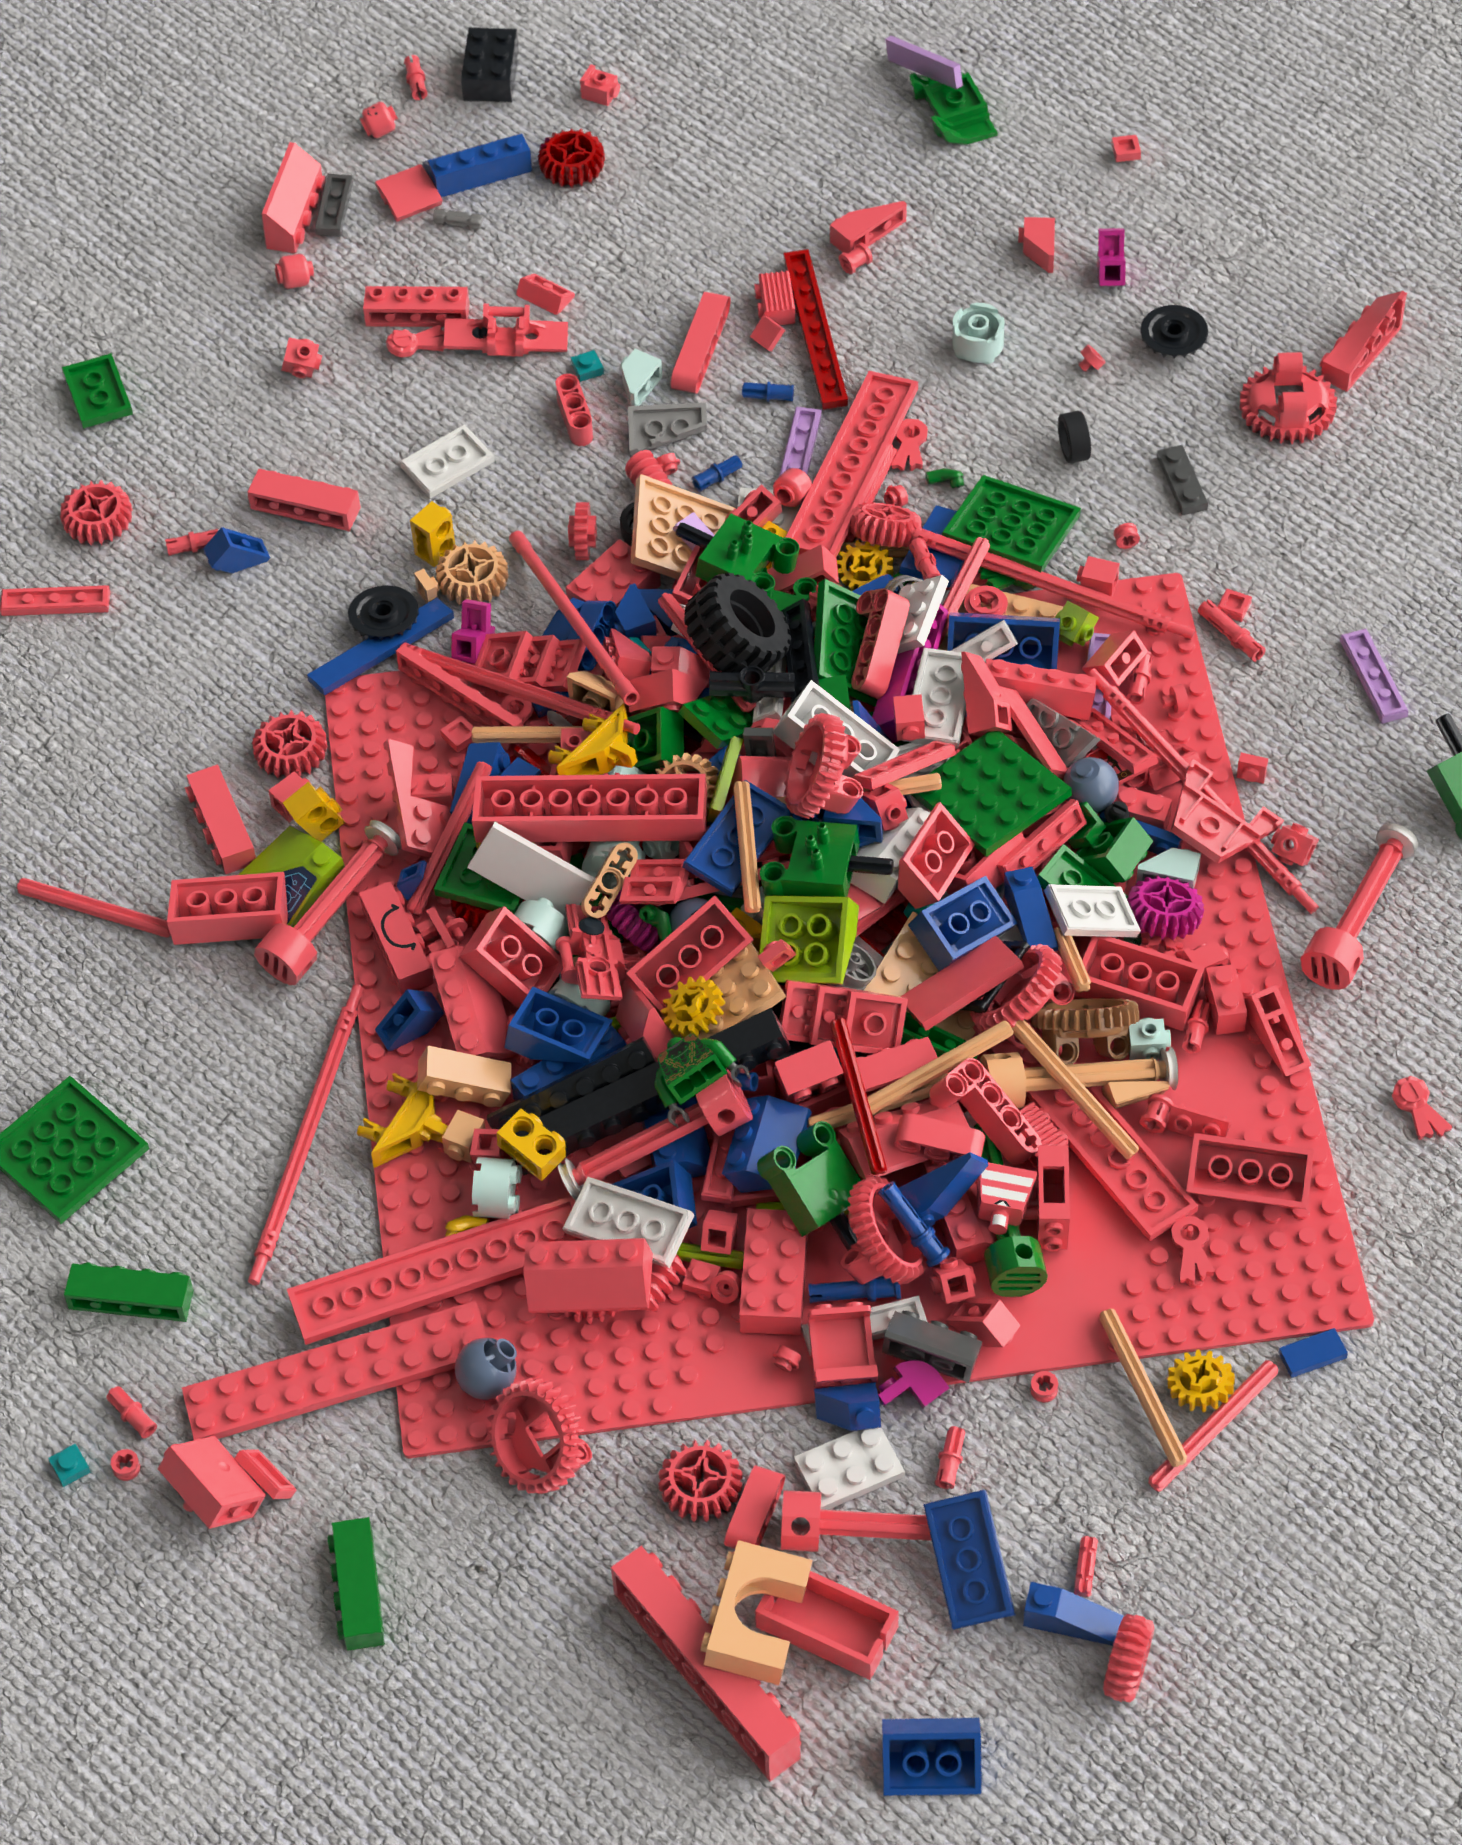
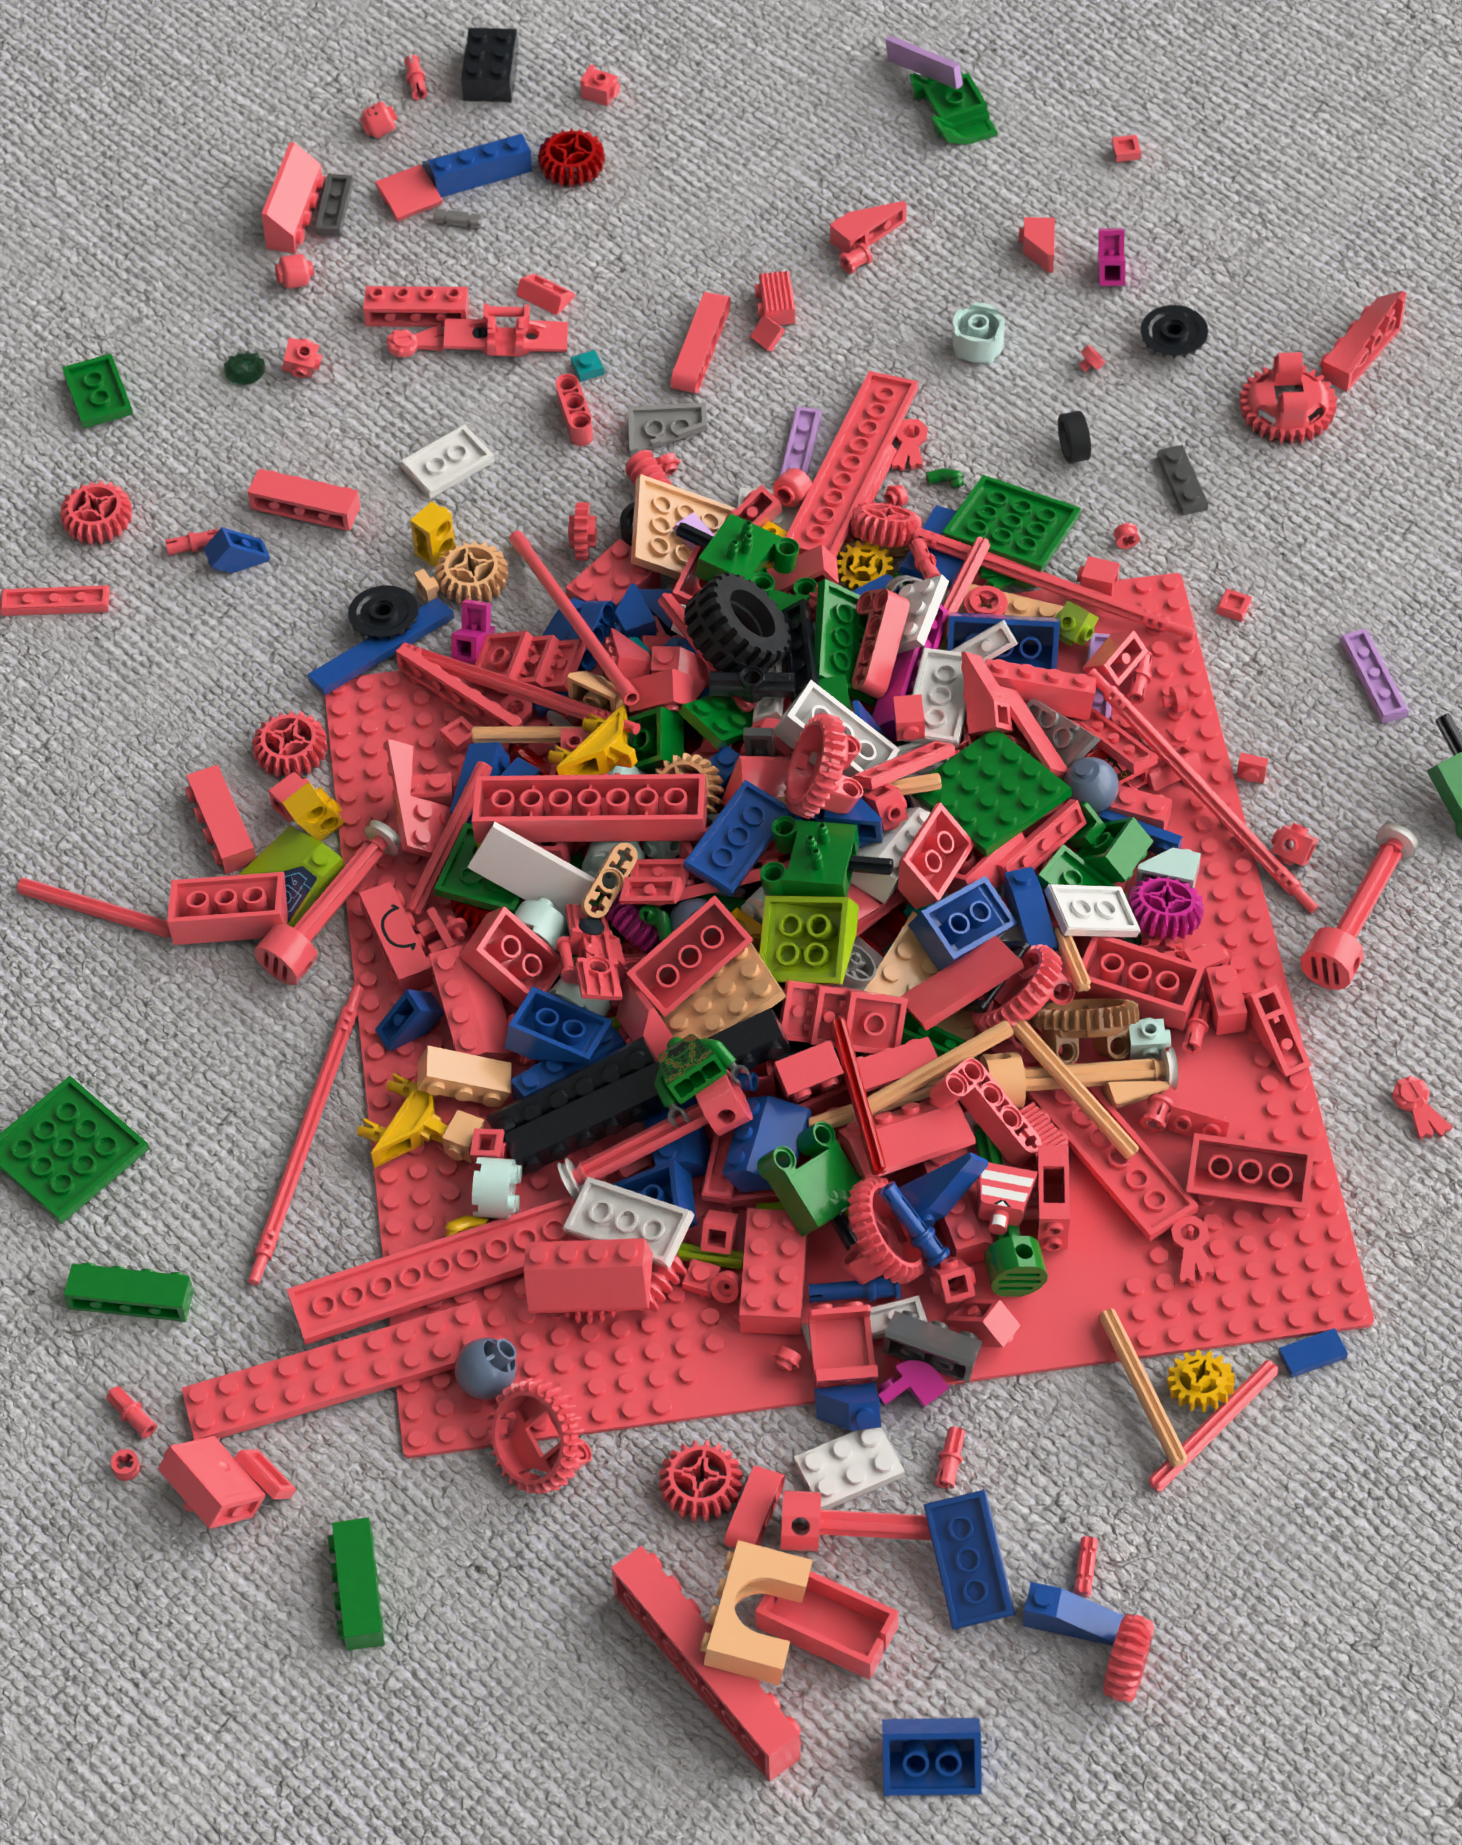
(69, 1465): teal plate -> none
(238, 375): none -> clear green gear
(411, 878): blue slope -> none
(526, 1148): yellow brick -> none
(640, 375): light aqua slope -> none
(693, 1007): yellow gear -> none
(716, 473): blue axle -> none
(724, 778): lime tile -> none
(747, 847): light nougat axle -> none
(768, 391): blue axle -> none
(776, 954): coral plate -> none
(815, 330): red plate -> none
(937, 1138): coral beam -> none
(1048, 1395): coral bush -> none
(1116, 811): black piece -> none
(1210, 825): coral wing -> none
(1239, 637): coral pin -> none

